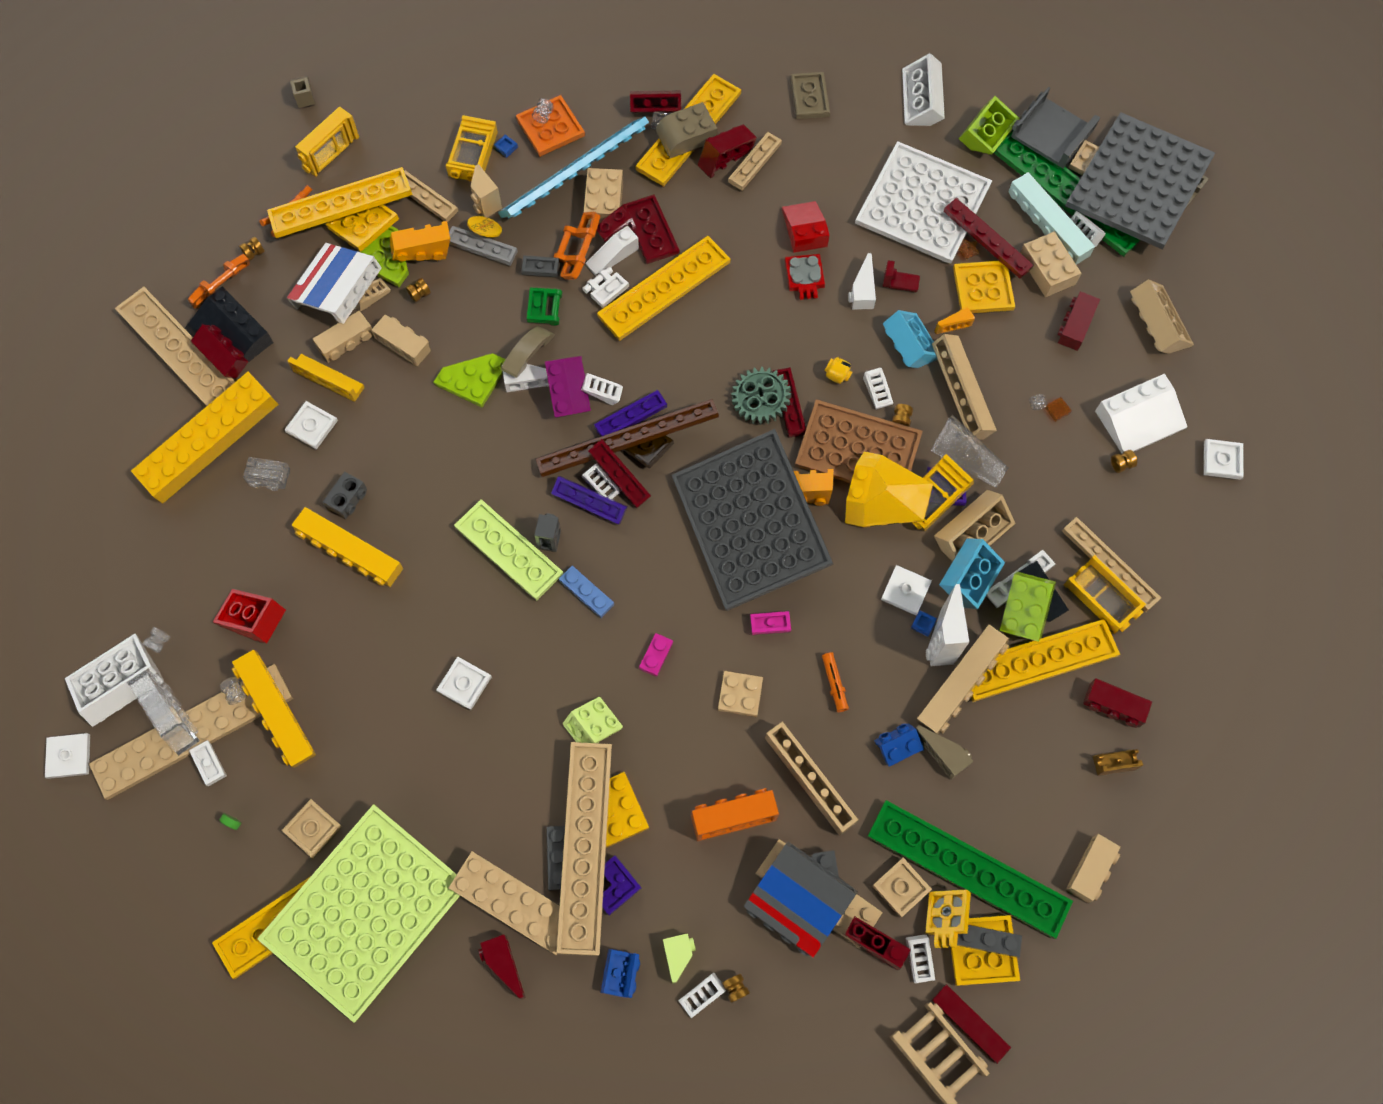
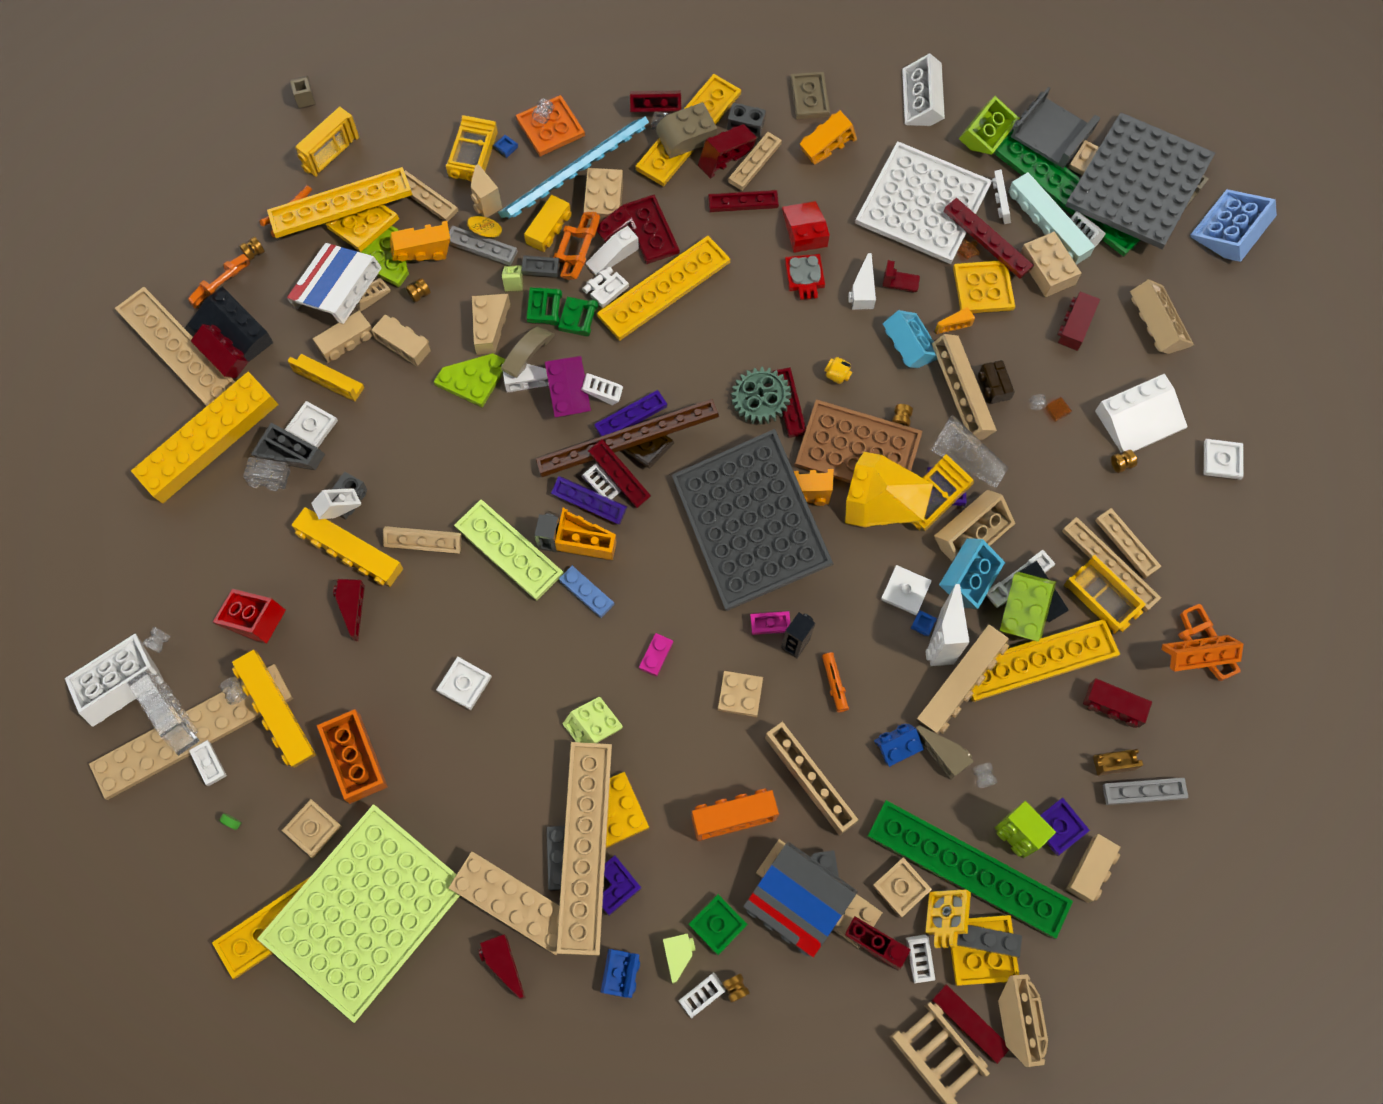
(67, 756): white plate -> none
(285, 447): none -> dark grey wedge
(335, 503): none -> white slope
(350, 596): none -> dark red slope
(352, 756): none -> orange brick
(422, 540): none -> tan plate
(488, 320): none -> tan wedge
(512, 278): none -> yellowish green slope
(547, 223): none -> yellow brick
(572, 315): none -> green plate
(583, 537): none -> light orange wedge
(718, 924): none -> green plate
(743, 201): none -> dark red tile
(751, 117): none -> dark grey brick
(798, 634): none -> black brick
(828, 137): none -> light orange wedge
(875, 377): white slope -> none
(984, 775): none -> clear wheel
(996, 382): none -> dark brown brick
(1001, 197): none -> white plate
(1023, 1021): none -> tan wedge
(1024, 830): none -> lime brick
(1067, 825): none -> dark purple plate
(1128, 543): none -> tan plate
(1145, 791): none -> light grey plate
(1203, 652): none -> orange fence
(1206, 626): none -> orange bar
(1235, 224): none -> light blue slope

